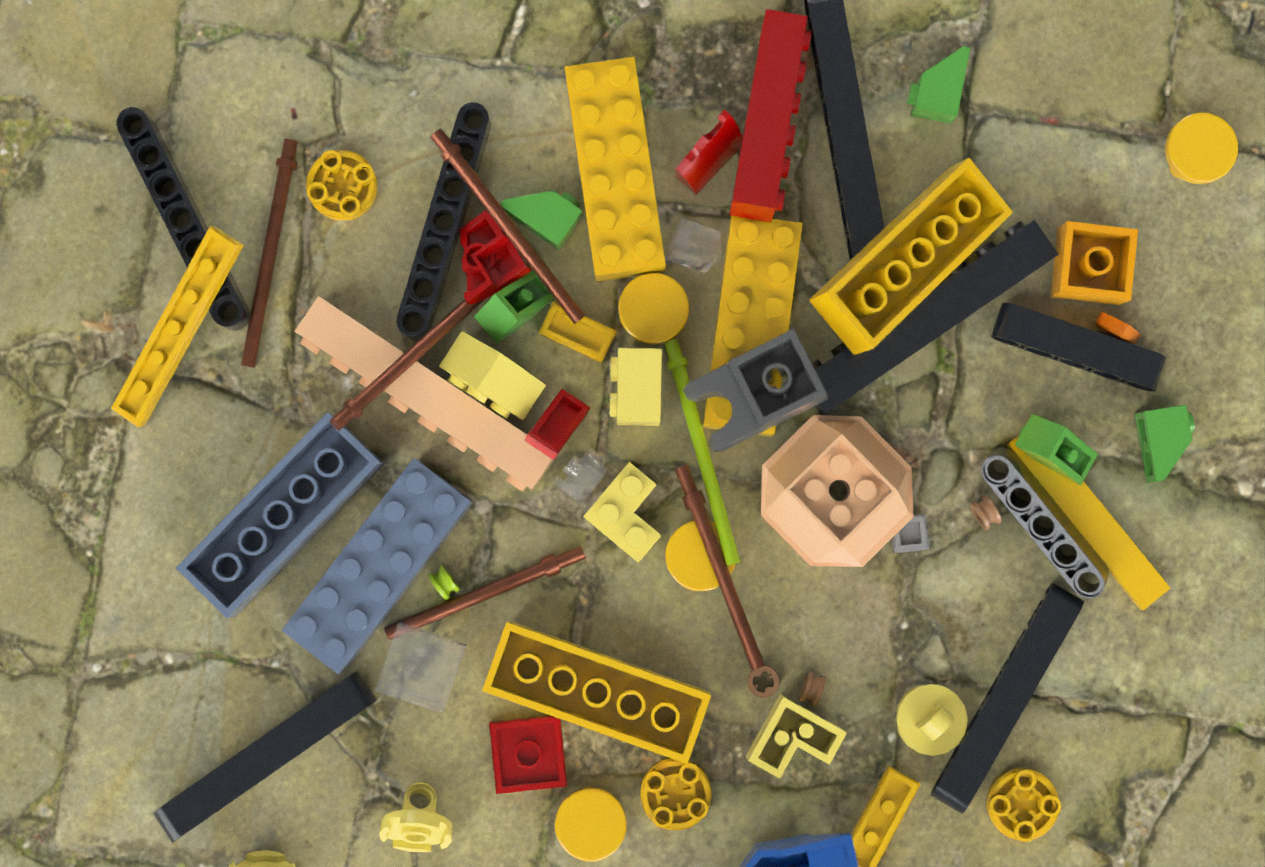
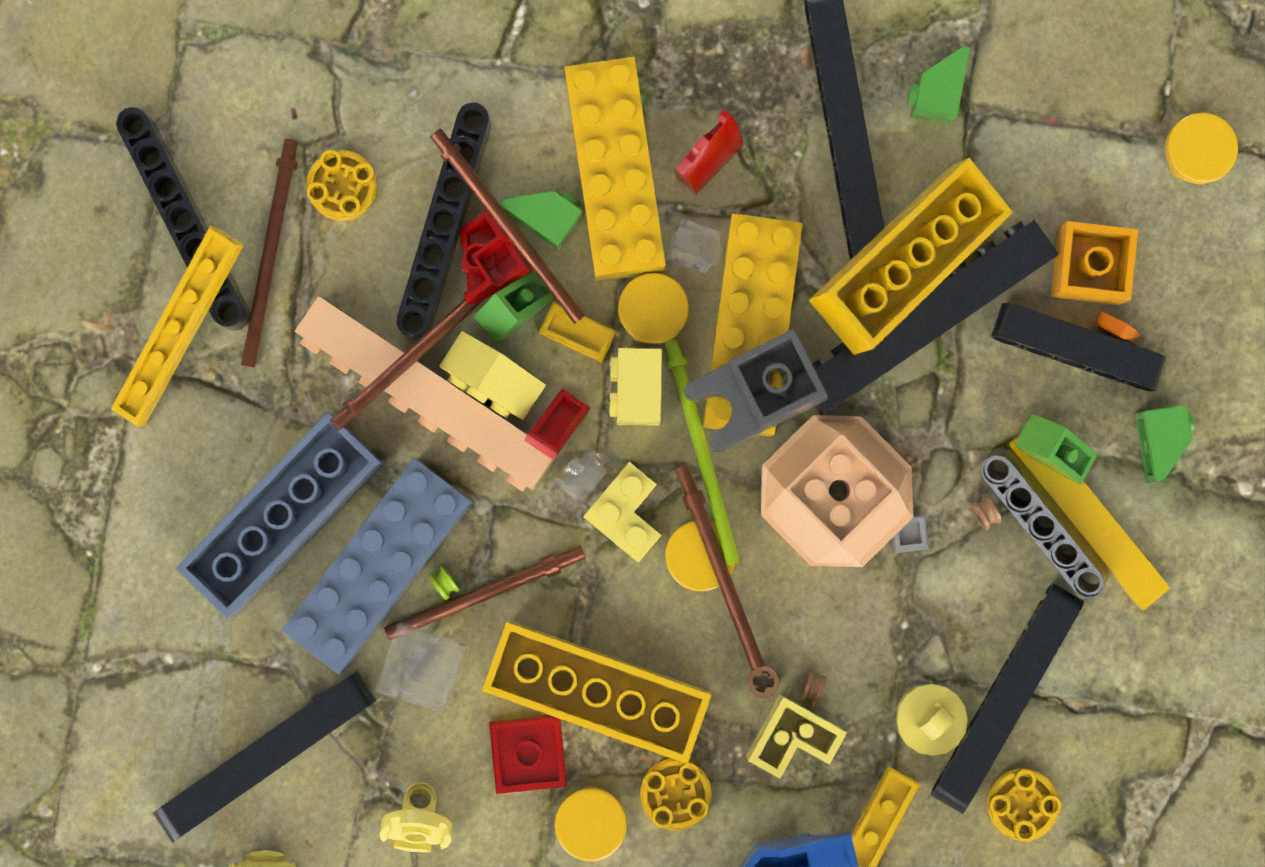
(769, 115): red brick -> none

